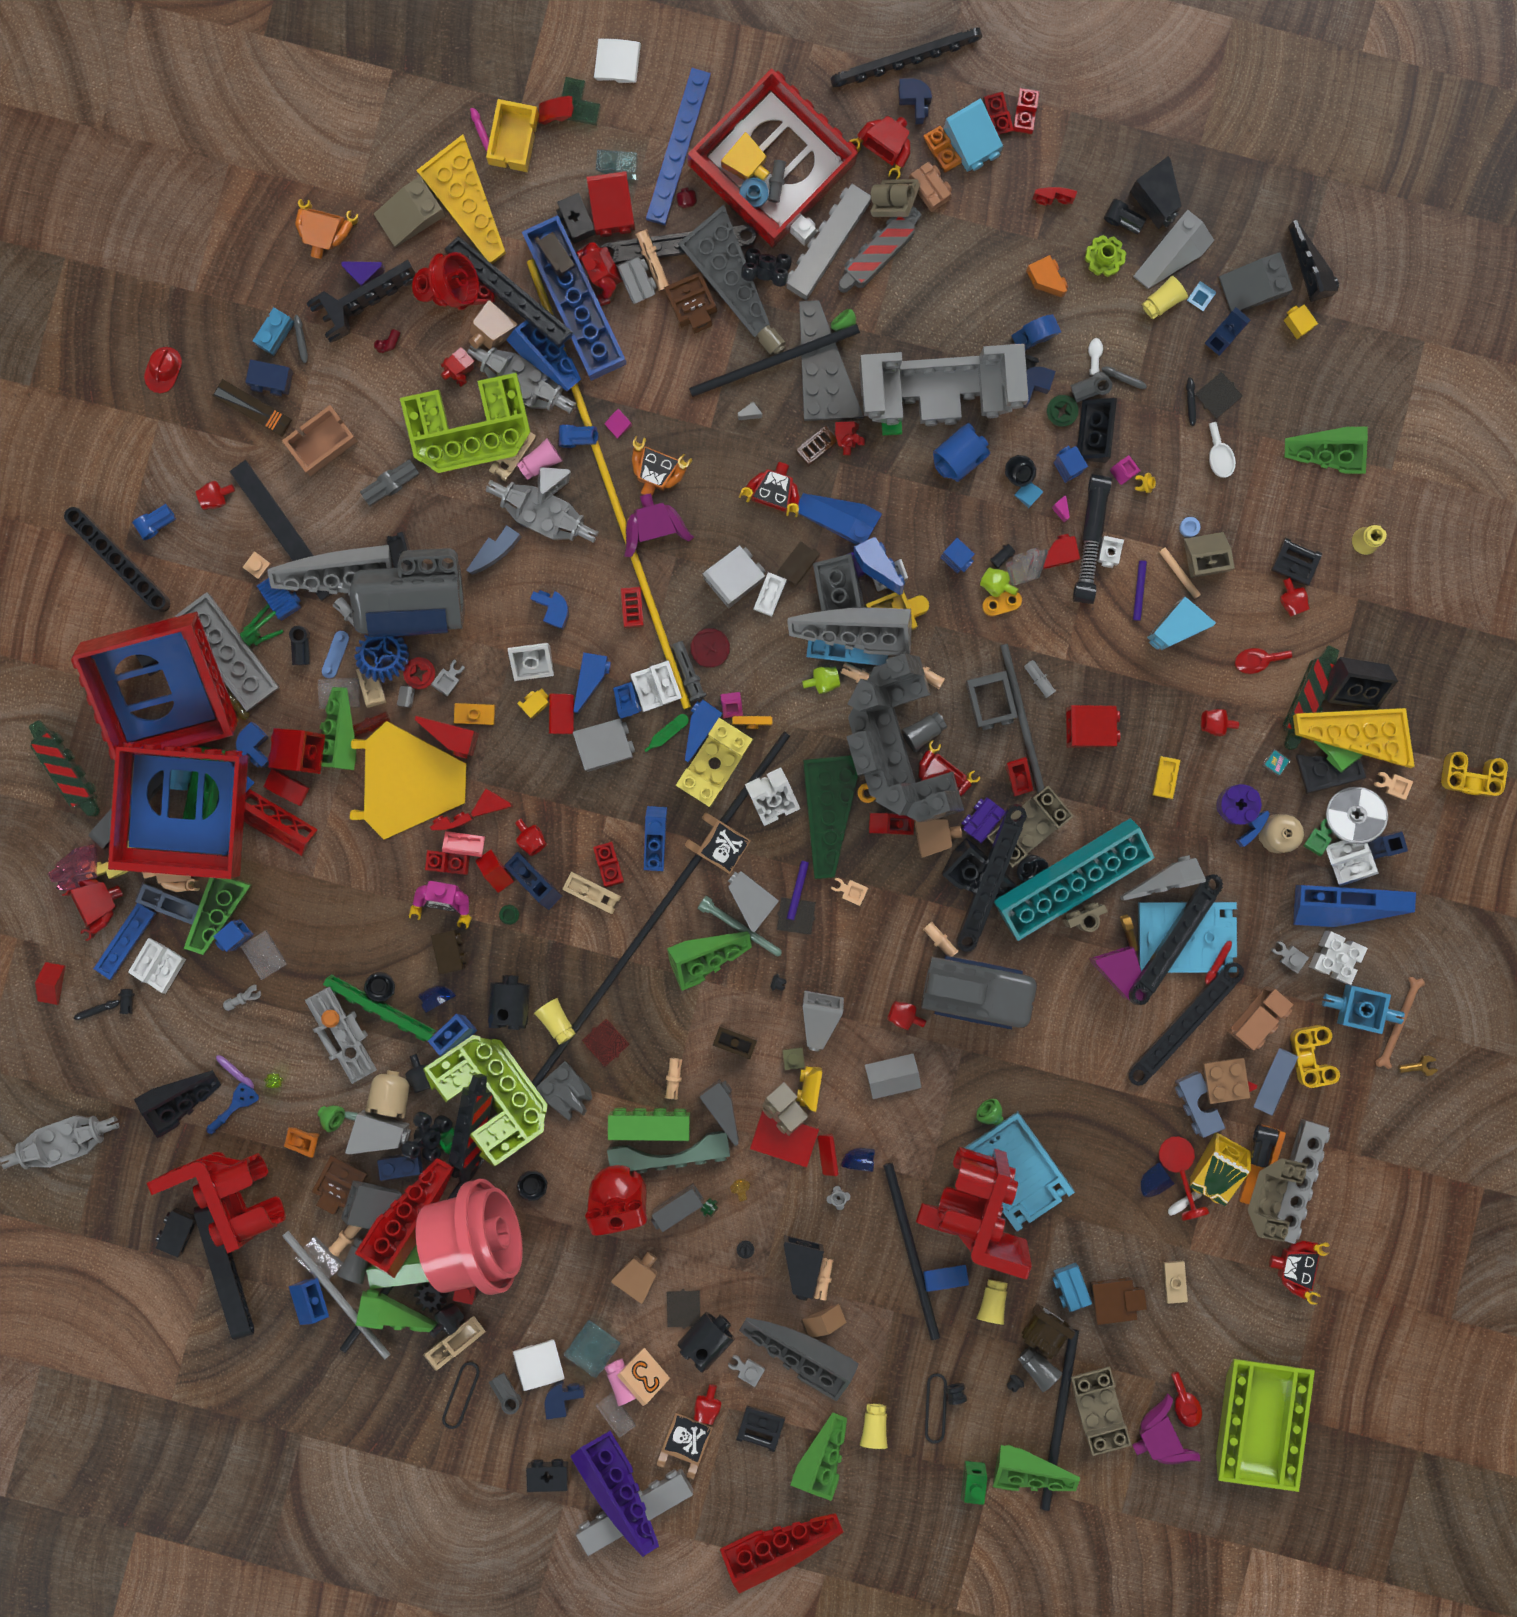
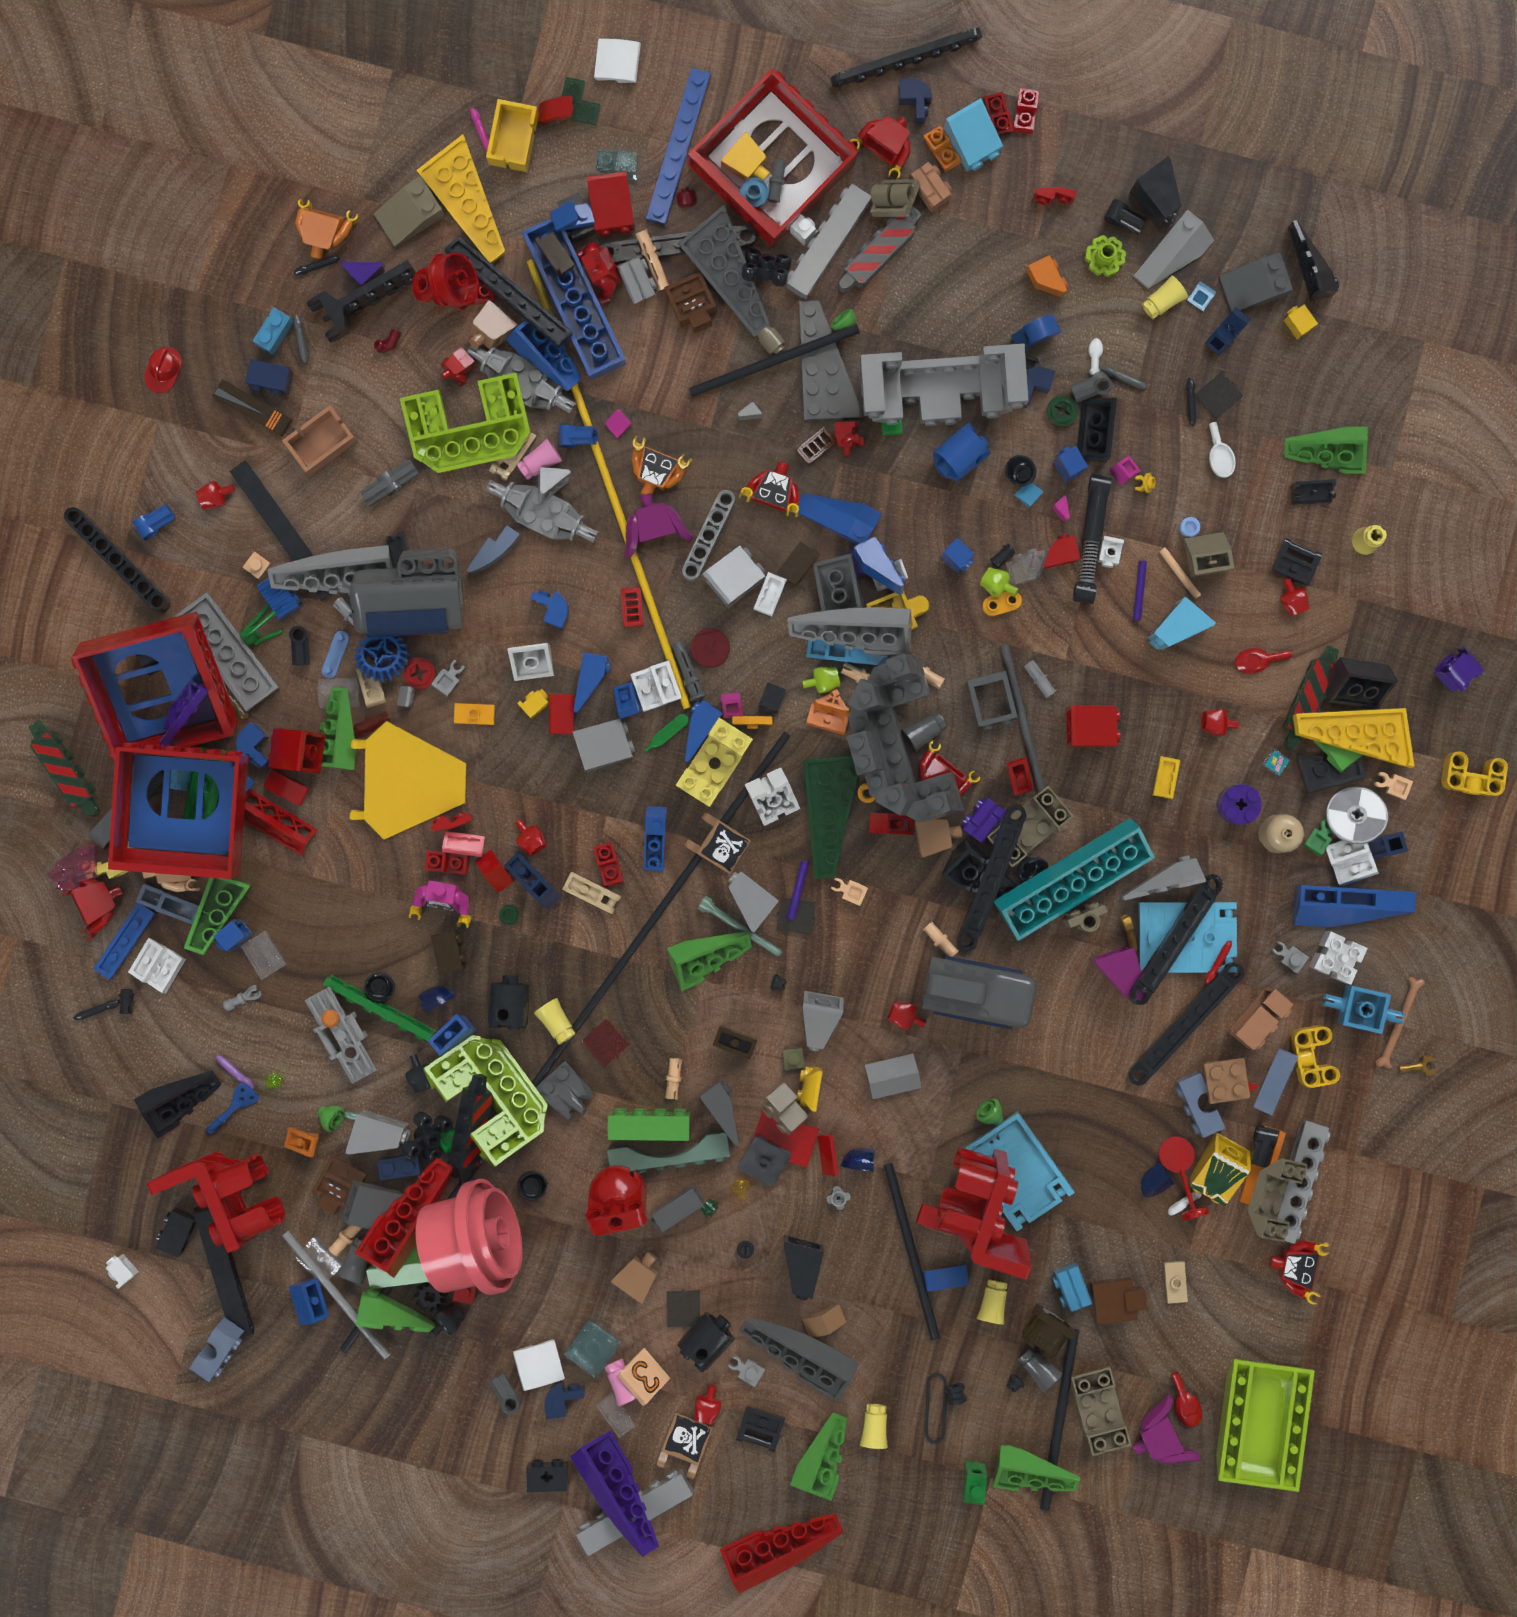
(50, 983): red slope -> none
(59, 1142): light grey plate -> none
(120, 1269): none -> white brick
(182, 708): none -> dark purple wing
(224, 1339): none -> sand blue arch
(301, 270): none -> black piece
(388, 1095): tan cylinder -> none
(453, 1391): black piece -> none
(454, 738): red slope -> none
(454, 1344): tan slope -> none
(489, 803): red slope -> none
(571, 216): none -> blue slope
(709, 525): none -> light grey beam
(764, 1160): none -> black plate
(772, 698): none -> black brick
(823, 1279): light nougat pin -> none
(829, 713): none -> orange slope
(1256, 827): blue slope -> none
(1313, 491): none -> black hinge
(1458, 670): none -> dark purple brick

